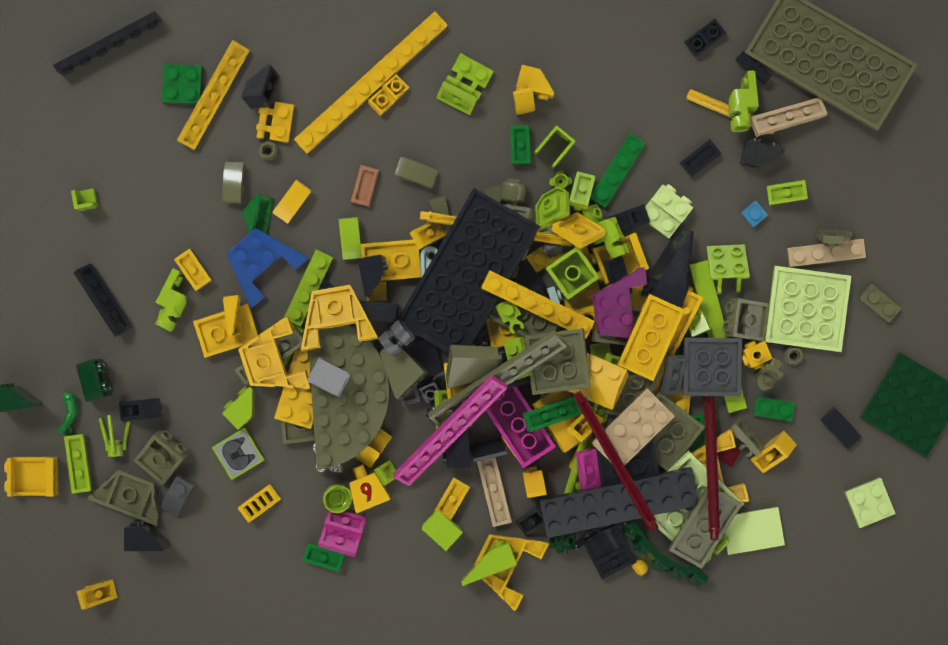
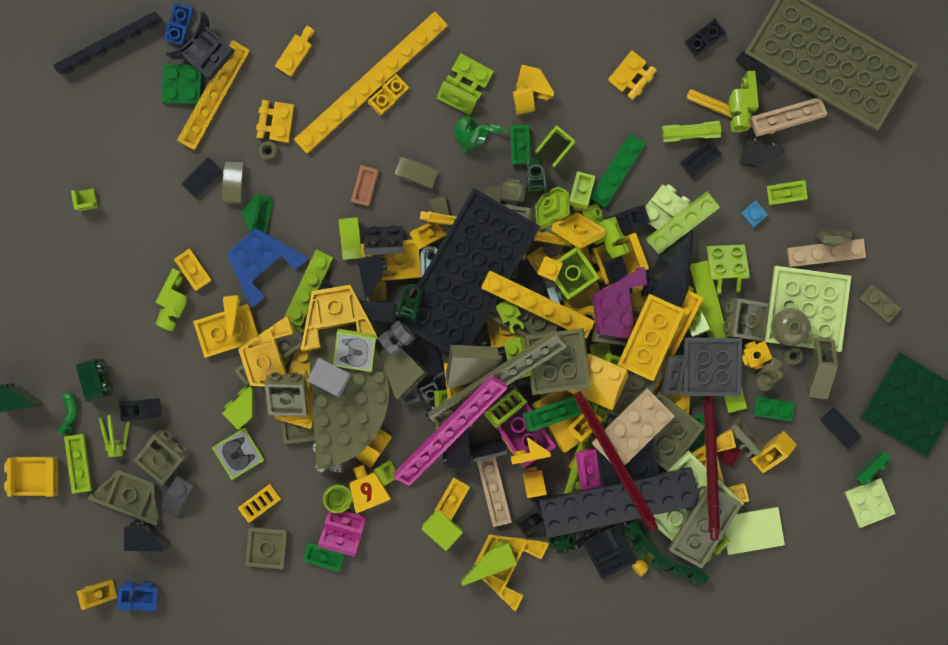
(103, 300): black plate -> none
(137, 596): none -> blue cylinder
(179, 23): none -> blue slope
(202, 177): none -> black tile
(204, 50): none -> black piece
(261, 88): black slope -> none
(266, 547): none -> olive plate
(286, 394): none -> olive plate
(292, 201): yellow slope -> none
(295, 52): none -> yellow plate
(354, 350): none -> tile
(383, 240): none -> black plate
(410, 304): none -> dark green piece
(470, 135): none -> green hair
(491, 417): none -> lime slope
(535, 177): none -> dark green piece
(536, 452): none -> yellow slope
(550, 268): none -> yellow plate
(560, 176): lime plate -> none
(627, 71): none -> yellow plate
(683, 222): none -> lime plate
(706, 130): none -> lime axle
(790, 327): none -> olive cylinder
(822, 368): none -> olive slope
(879, 462): none -> green plate

